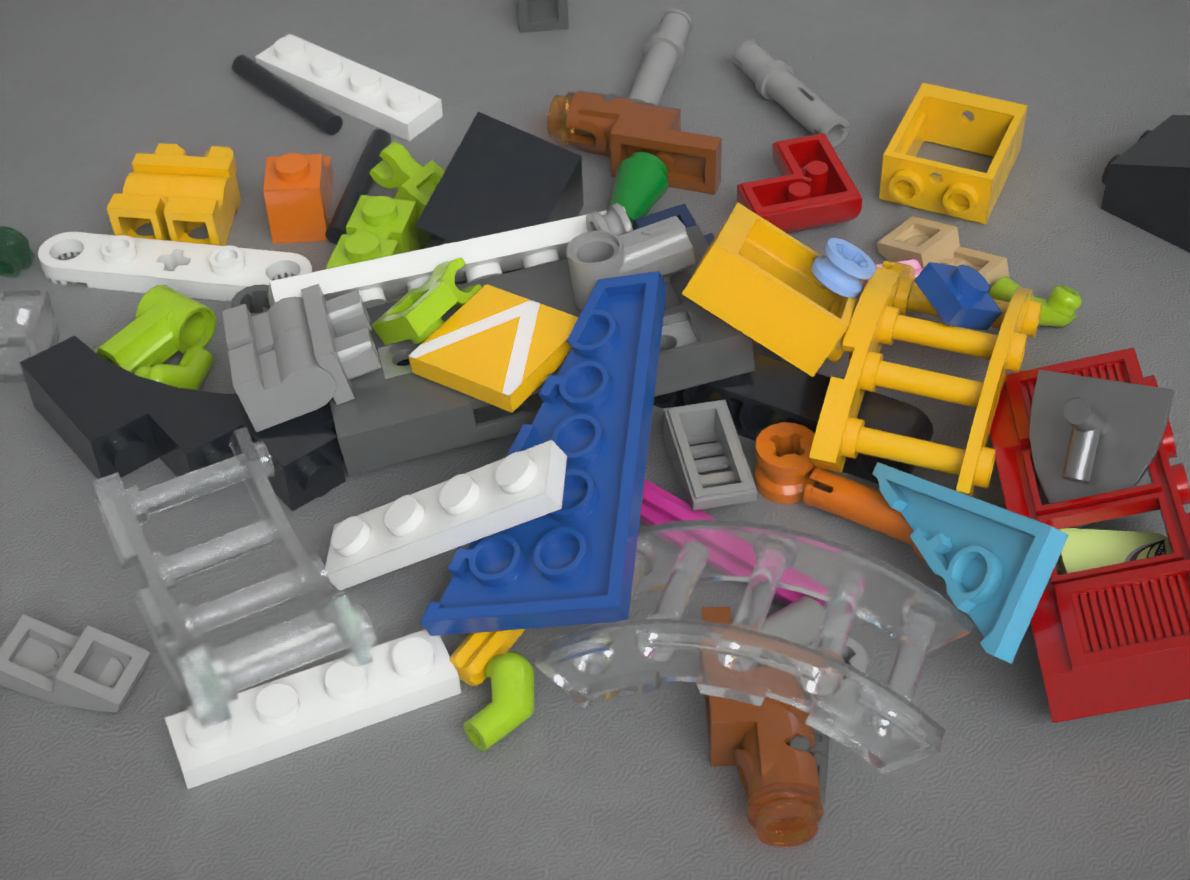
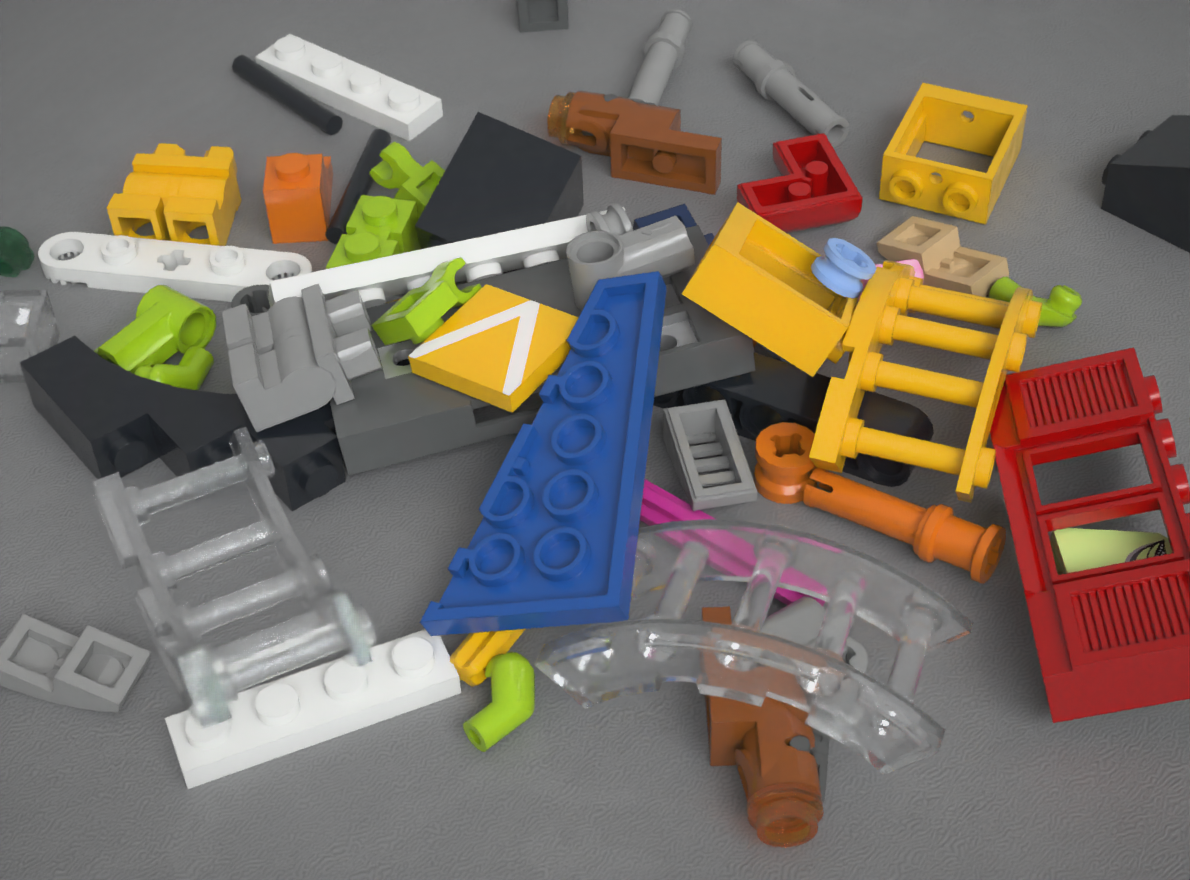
(447, 515): white plate -> none
(639, 184): green cone -> none
(958, 295): blue plate -> none
(985, 554): medium azure wing -> none
(1094, 433): flat silver shield -> none

